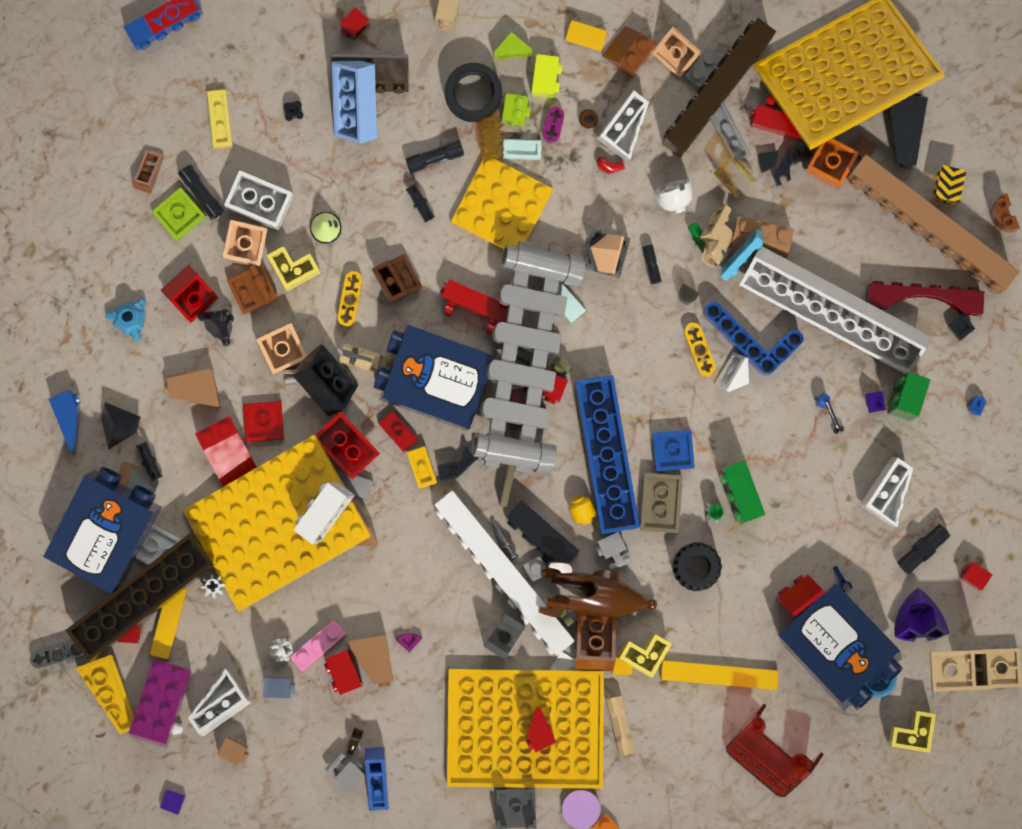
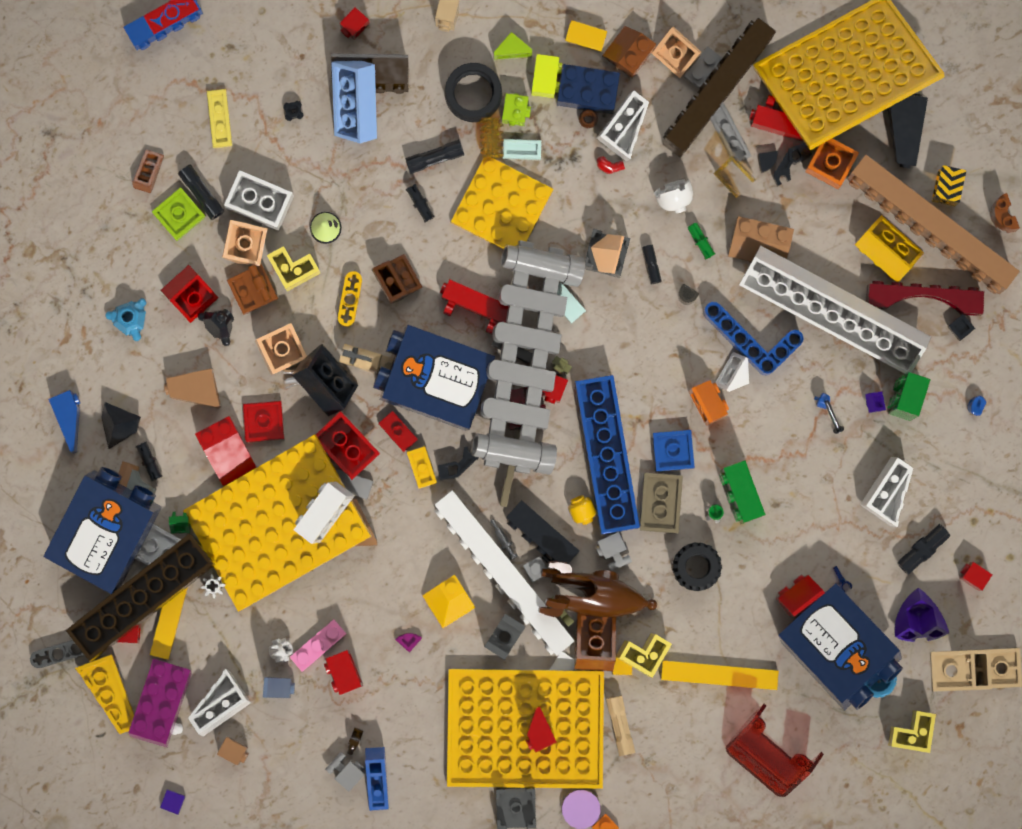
(179, 524): none -> green tile
(374, 658): medium nougat slope -> none
(448, 601): none -> yellow slope
(548, 124): magenta beam -> none
(588, 89): none -> dark blue brick
(689, 338): yellow beam -> none
(708, 402): none -> orange slope
(717, 237): tan plate -> none
(742, 255): medium azure plate -> none
(864, 147): dark orange tile -> none
(889, 249): none -> yellow slope

